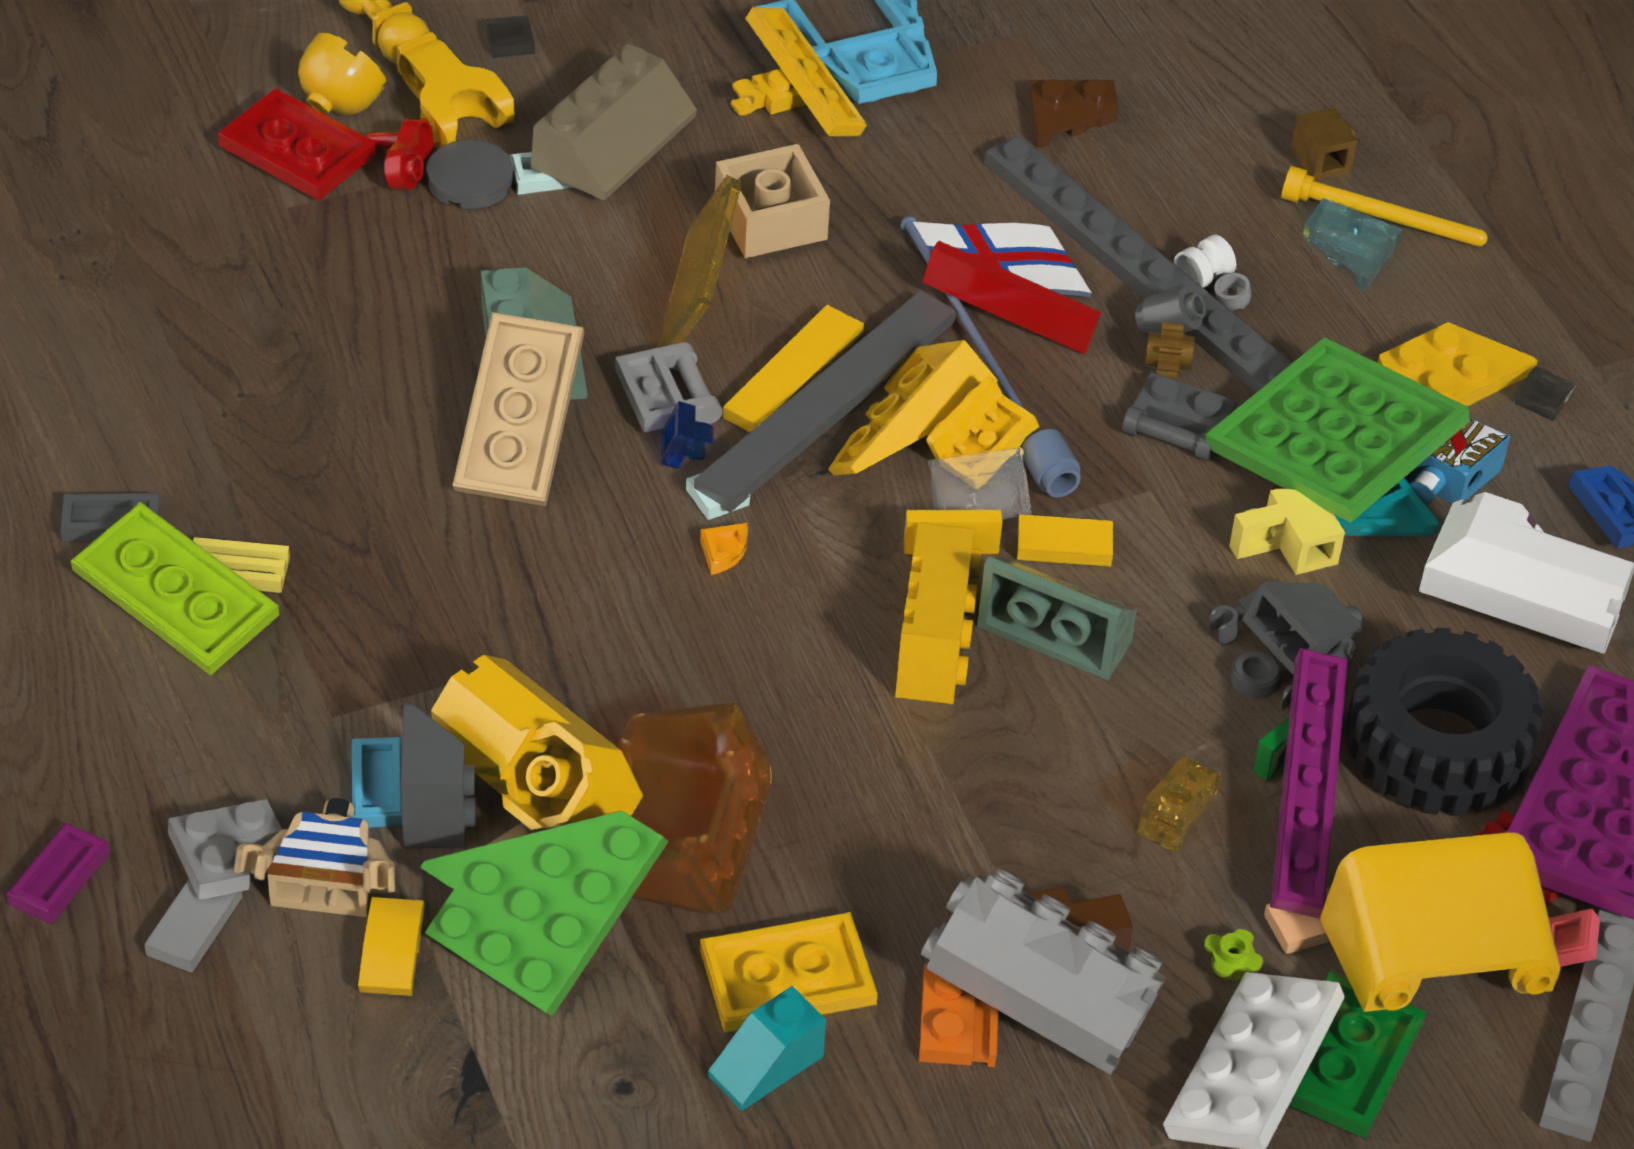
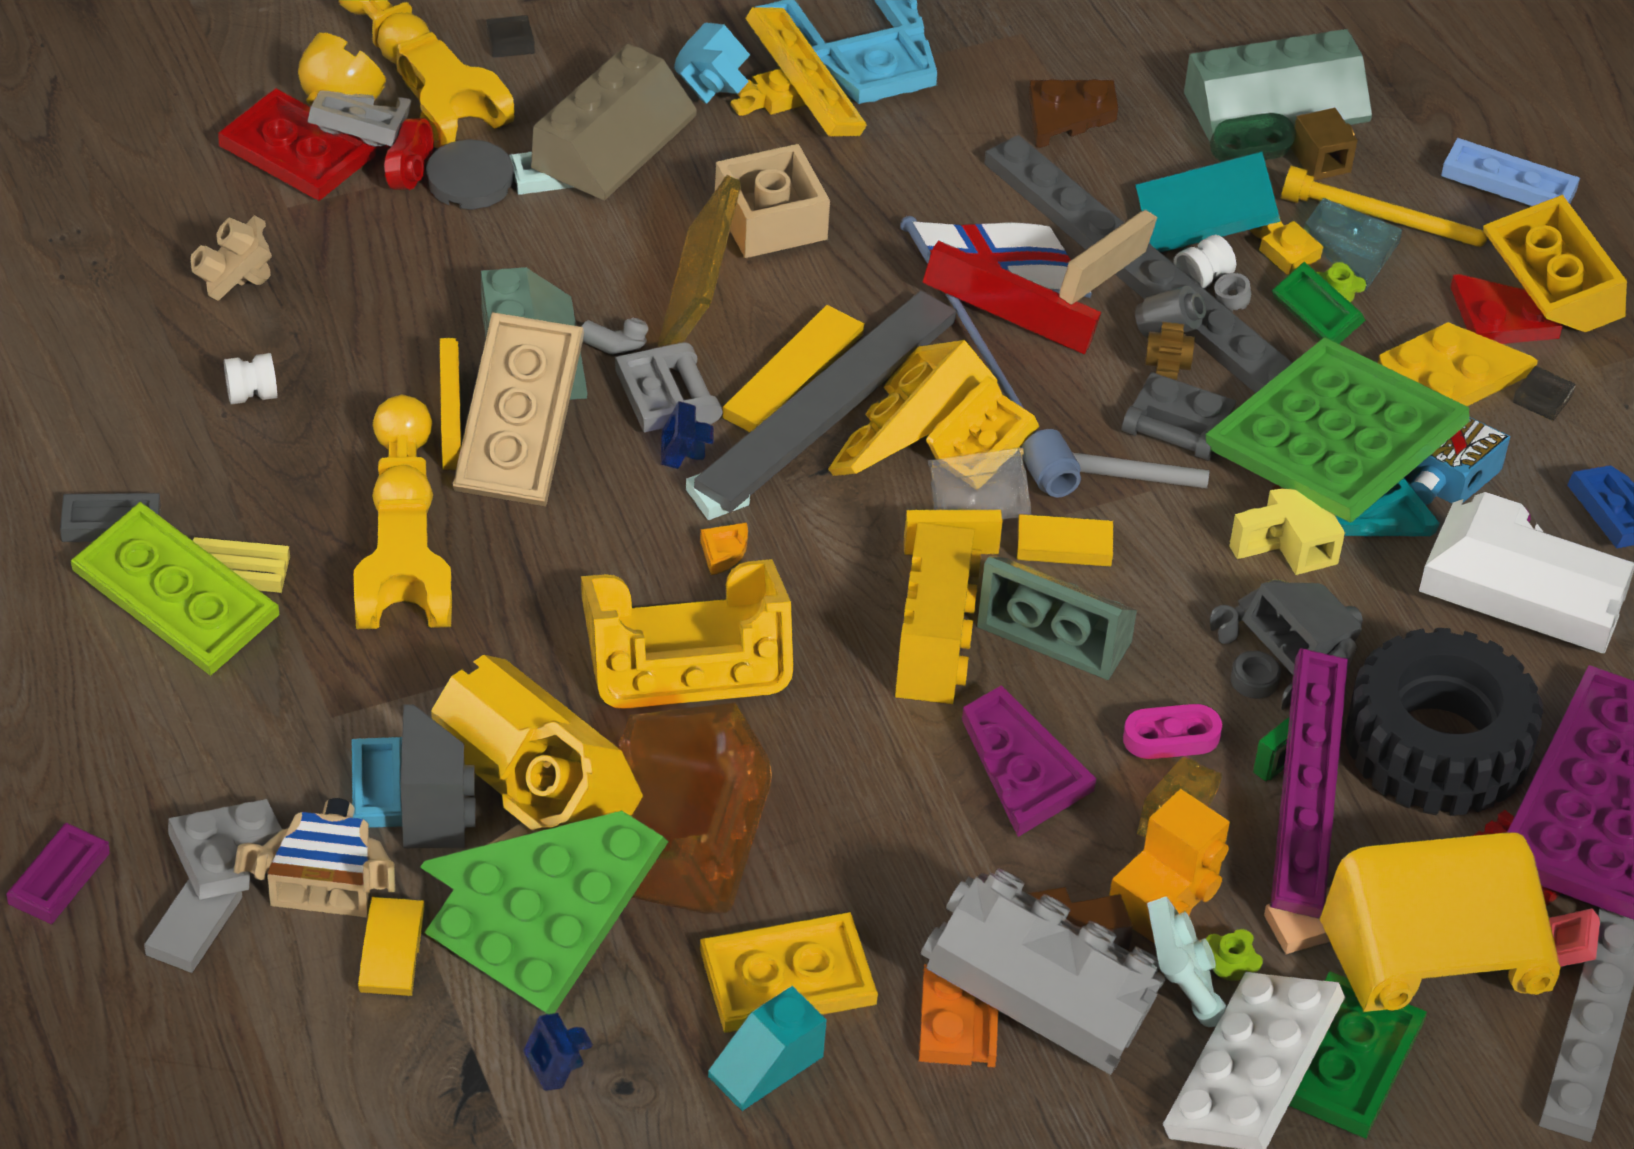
(237, 261): none -> tan hips
(252, 378): none -> white wheel
(358, 116): none -> light grey wing
(402, 563): none -> yellow piece
(450, 403): none -> yellow tile
(555, 1050): none -> clear blue tile
(619, 341): none -> light grey arm
(694, 647): none -> yellow windscreen
(712, 62): none -> medium azure brick
(1024, 761): none -> magenta wing
(1107, 256): none -> tan tile
(1142, 470): none -> light grey bar
(1167, 731): none -> dark pink plate
(1178, 860): none -> light orange brick
(1185, 959): none -> light aqua plate
(1209, 202): none -> teal tile
(1249, 136): none -> clear green plate
(1279, 77): none -> slope
(1288, 245): none -> yellow plate
(1318, 304): none -> green tile
(1344, 280): none -> lime plate
(1501, 311): none -> red wing
(1506, 174): none -> light blue plate
(1560, 265): none -> yellow slope

